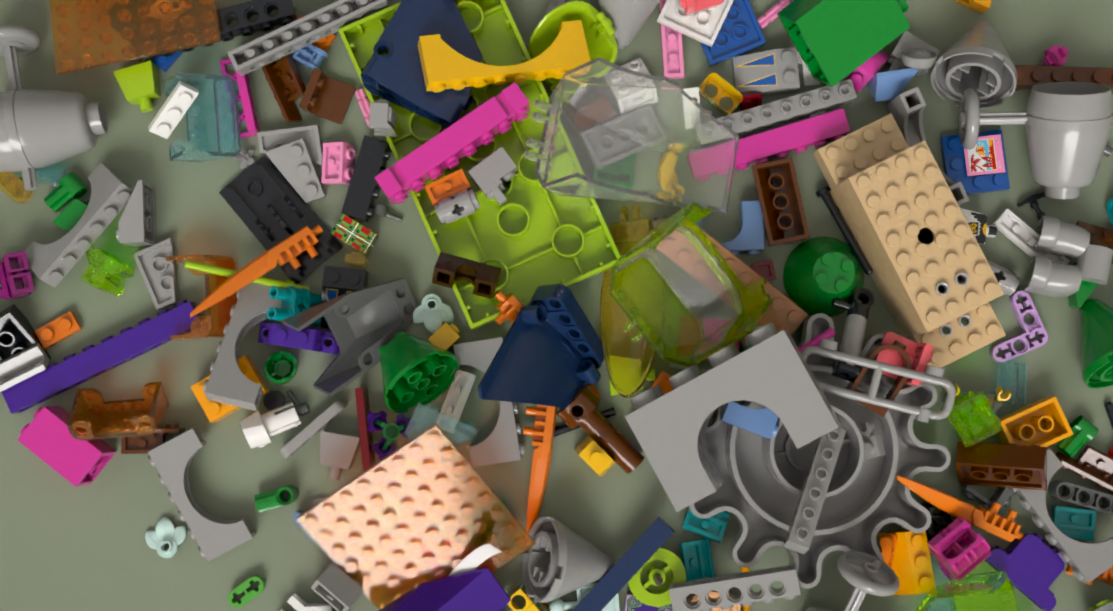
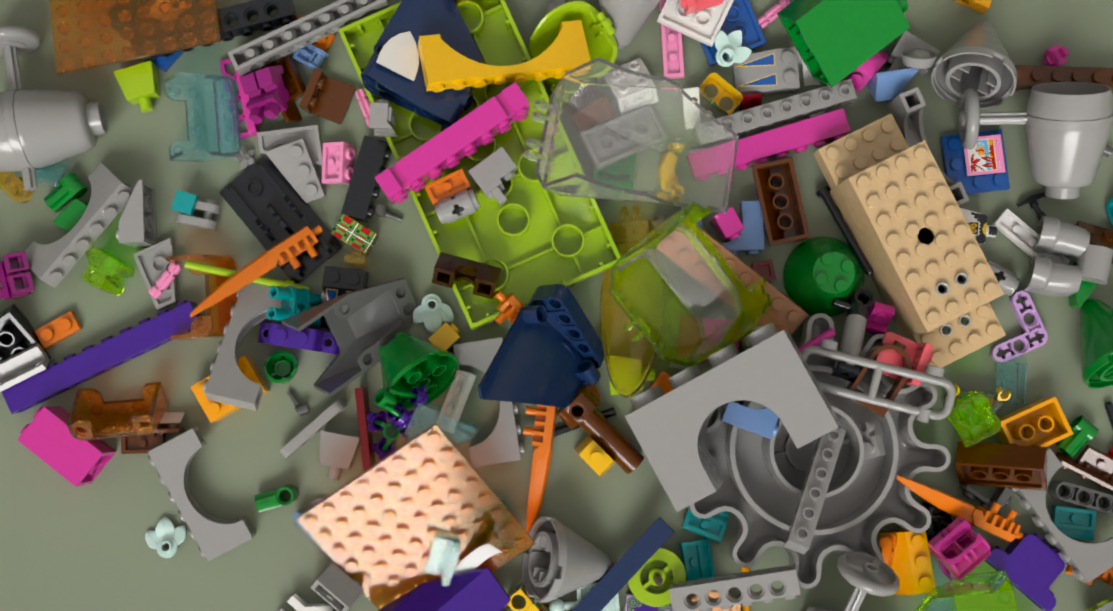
(165, 280): none -> bright pink axle
(172, 417): none -> white sticker
(173, 109): white plate -> none
(184, 202): none -> teal tile
(208, 207): none -> light grey brick
(249, 594): bright green beam -> none
(260, 428): white piece -> none
(265, 93): none -> magenta hips
(273, 400): black tile -> none
(395, 413): none -> plant
(400, 55): none -> white sticker
(443, 558): none -> clear light blue panel
(727, 224): none -> dark pink slope
(731, 46): none -> light aqua plate
(879, 318): none -> dark pink brick

